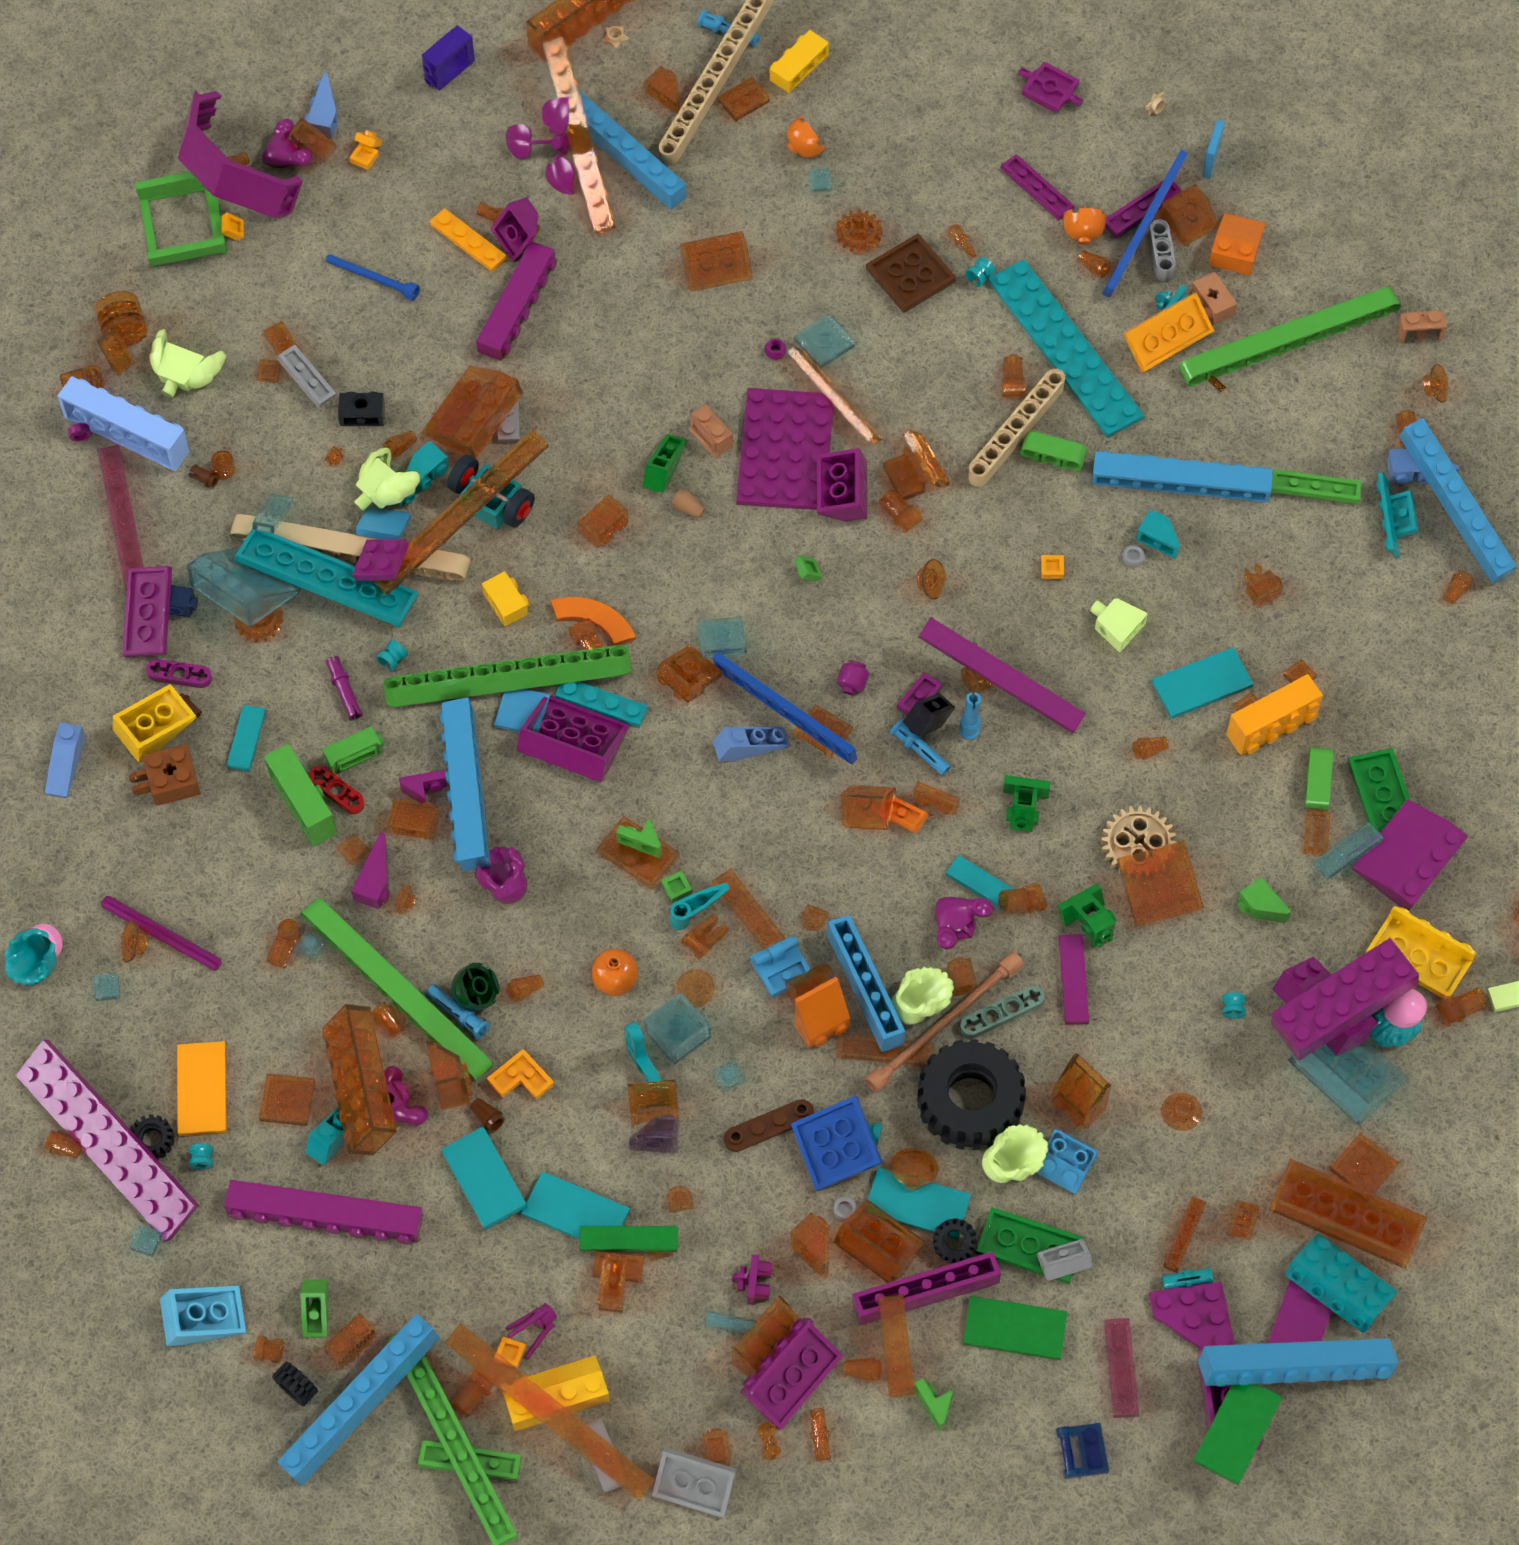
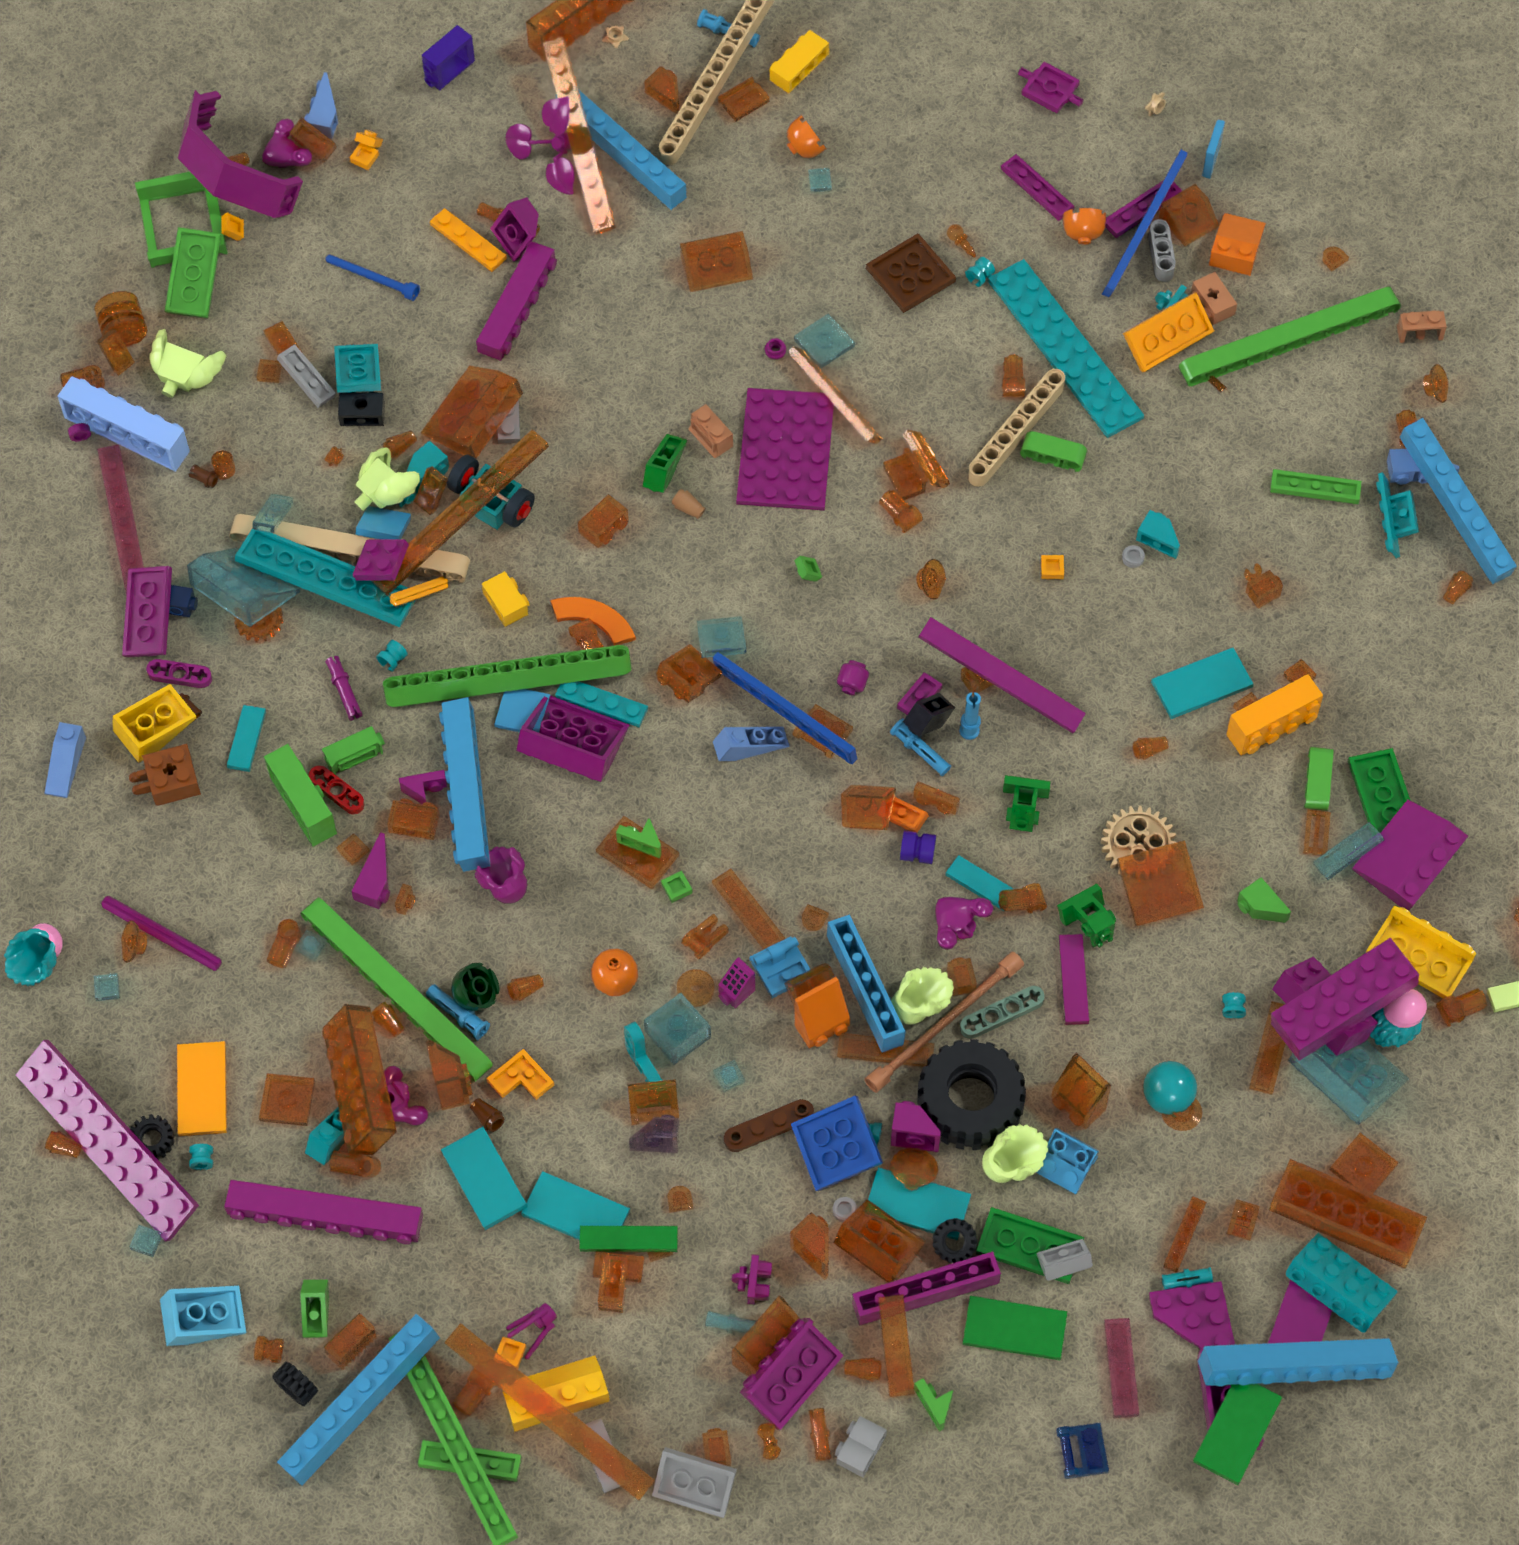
(193, 272): none -> bright green tile
(353, 1164): none -> clear orange piece
(357, 368): none -> teal plate
(419, 591): none -> light orange axle
(431, 490): none -> clear orange plate
(694, 905): teal piece -> none
(737, 984): none -> magenta slope
(842, 485): magenta slope -> none
(859, 231): clear orange gear -> none
(861, 1446): none -> light grey brick
(914, 1128): none -> magenta slope
(918, 847): none -> dark purple wheel
(1094, 263): clear orange cone -> none
(1118, 622): yellowish green torso -> none
(1170, 1087): none -> teal piece
(1182, 476): dark azure brick -> none
(1268, 1056): none -> clear orange tile
(1334, 257): none -> clear orange tile

